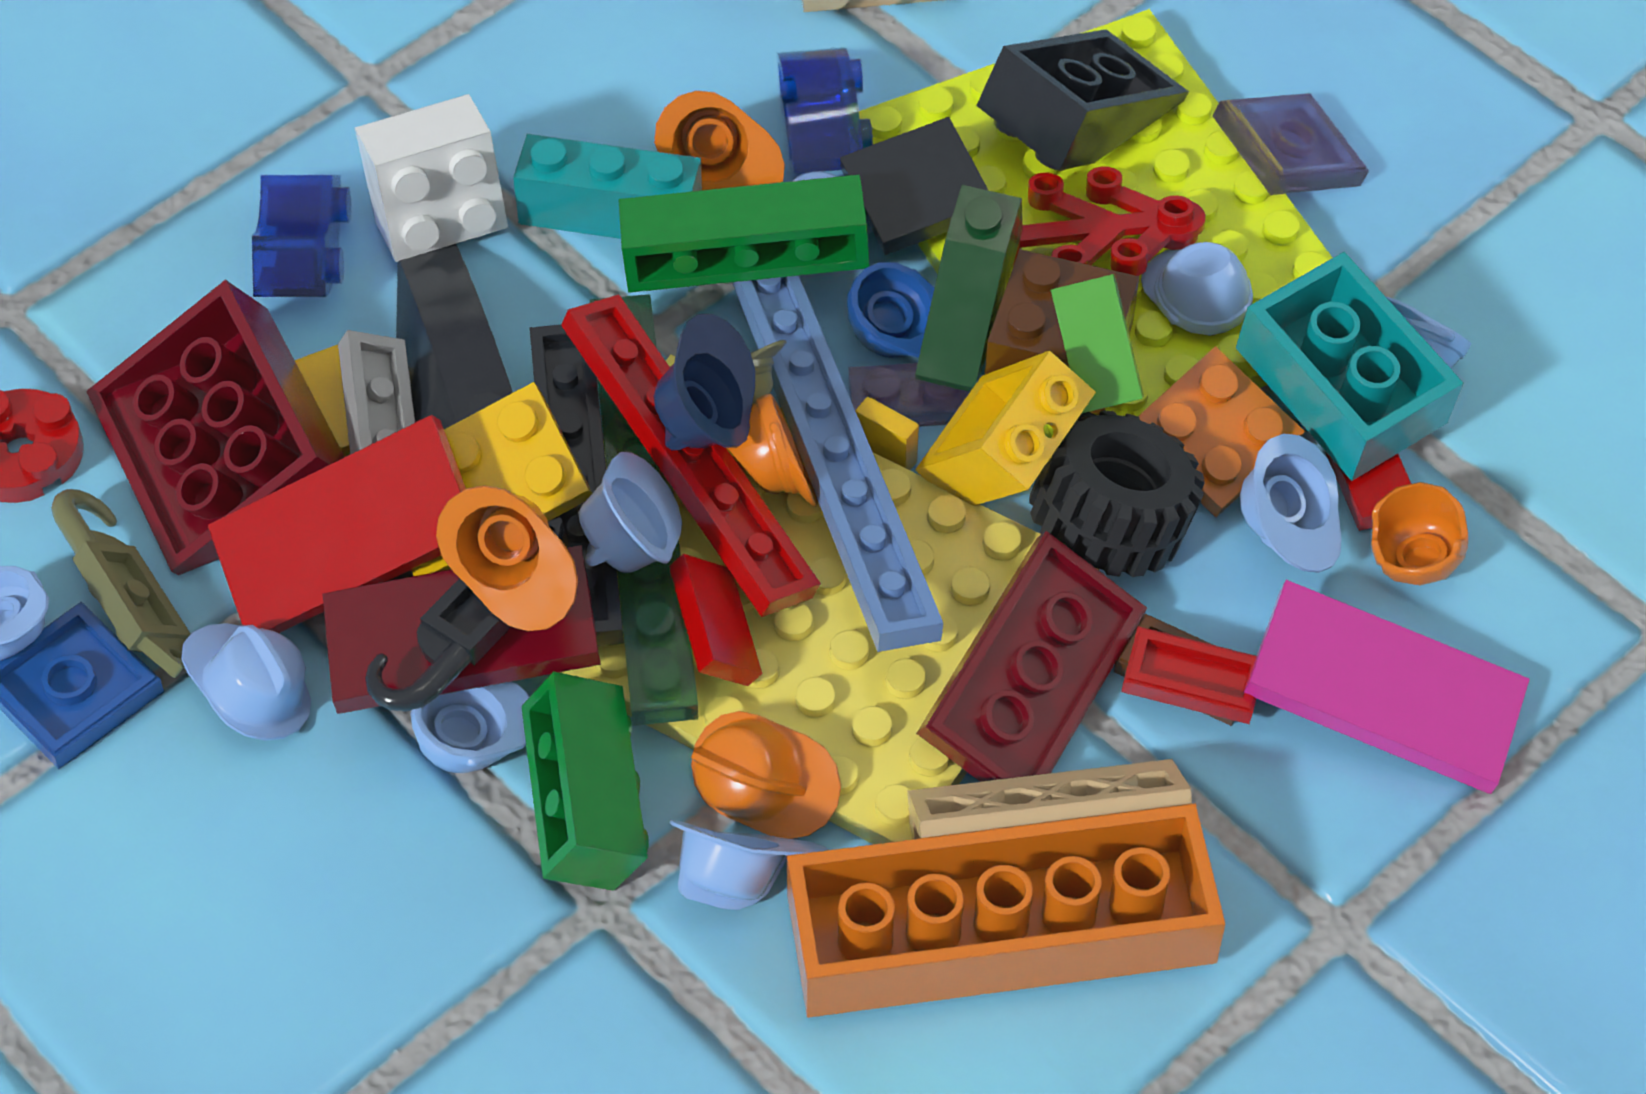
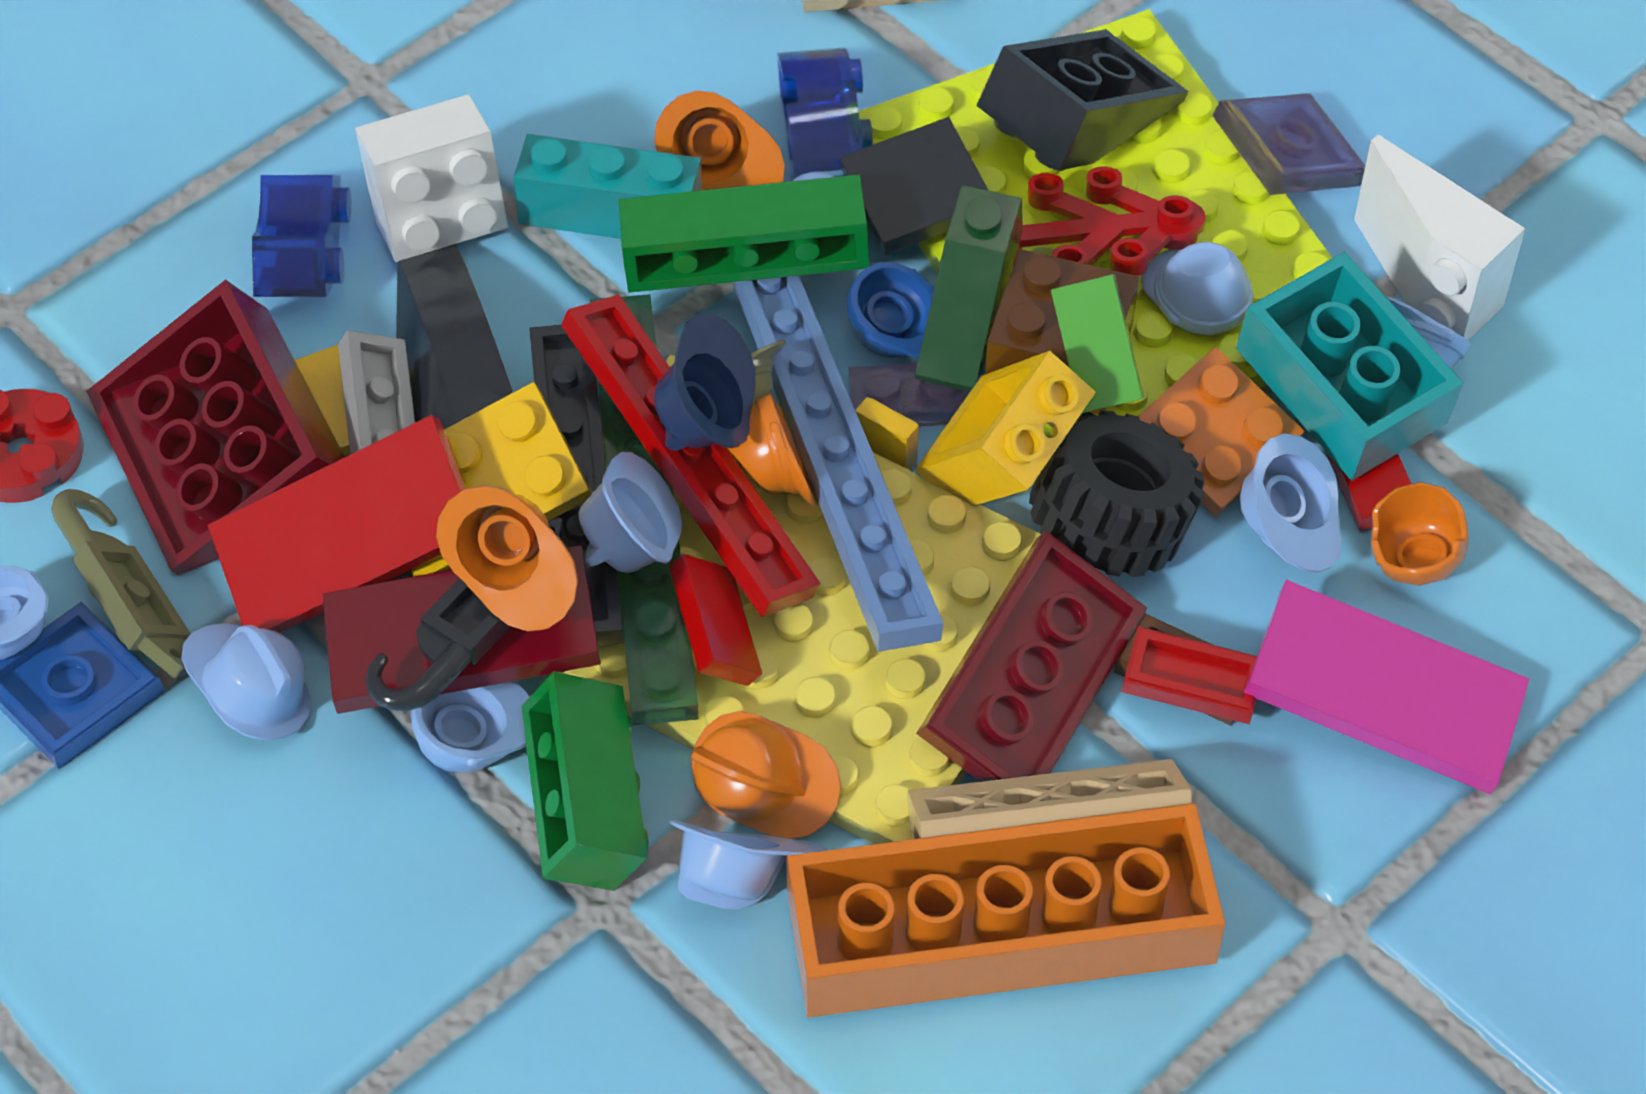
(1436, 239): none -> white slope

